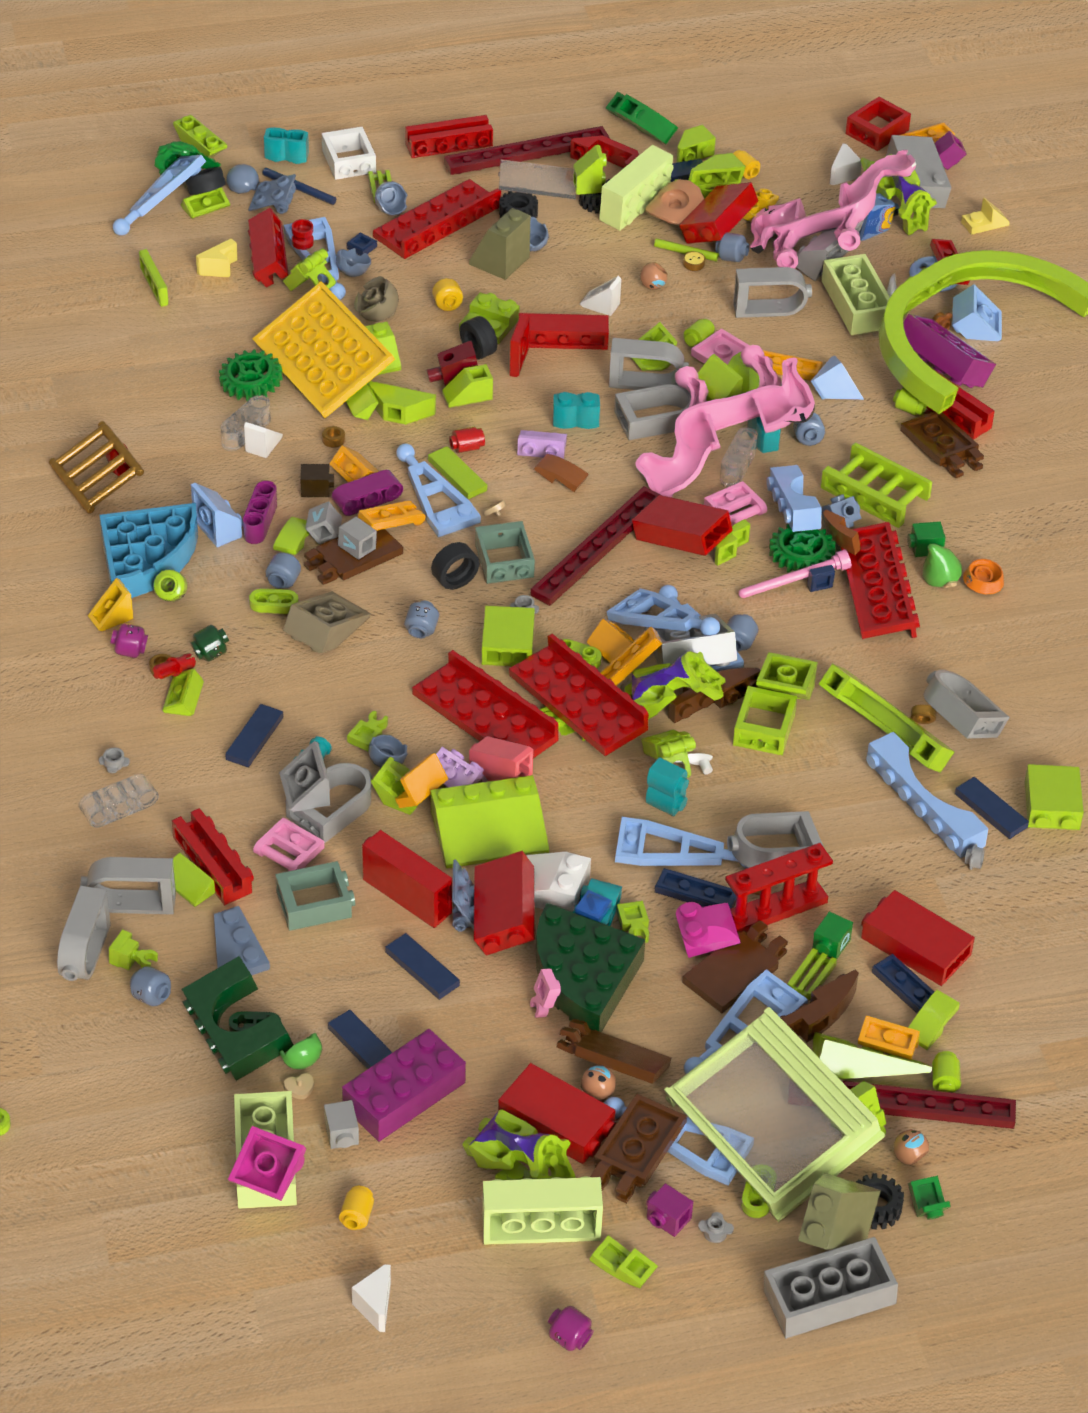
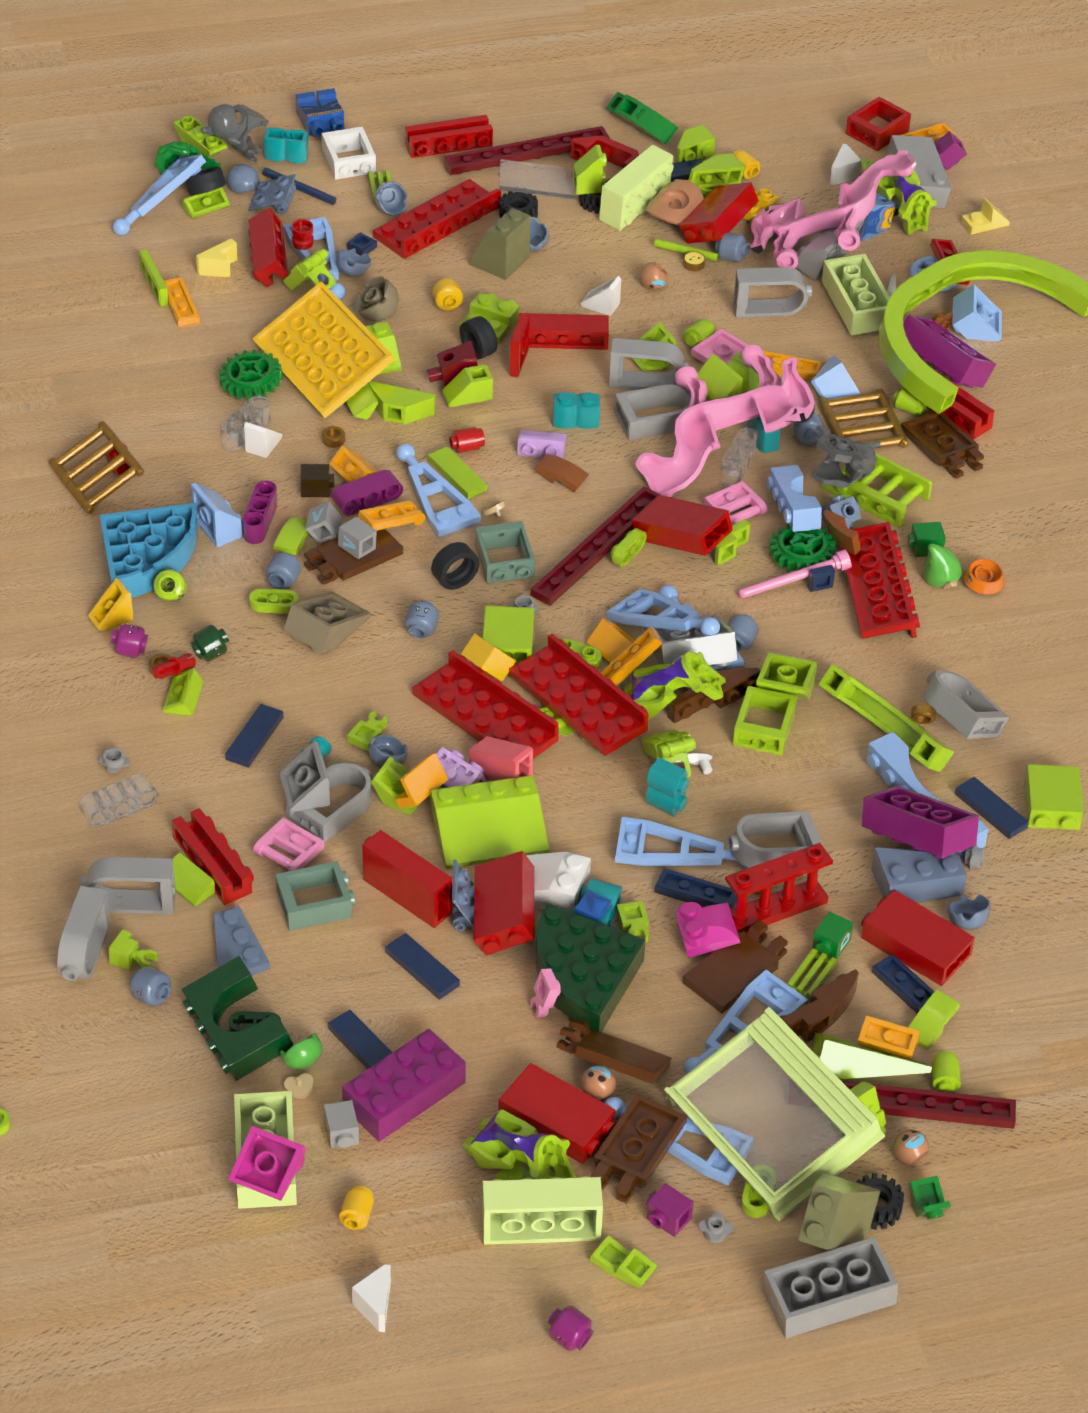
(181, 302): none -> light orange tile
(223, 125): none -> dark grey helmet
(320, 116): none -> blue hips
(488, 657): none -> yellow slope
(628, 547): none -> lime plate
(857, 456): none -> dark grey helmet
(885, 409): none -> pearl gold bar
(918, 874): none -> sand blue wedge
(920, 821): none -> magenta brick
(969, 913): none -> sand blue hair

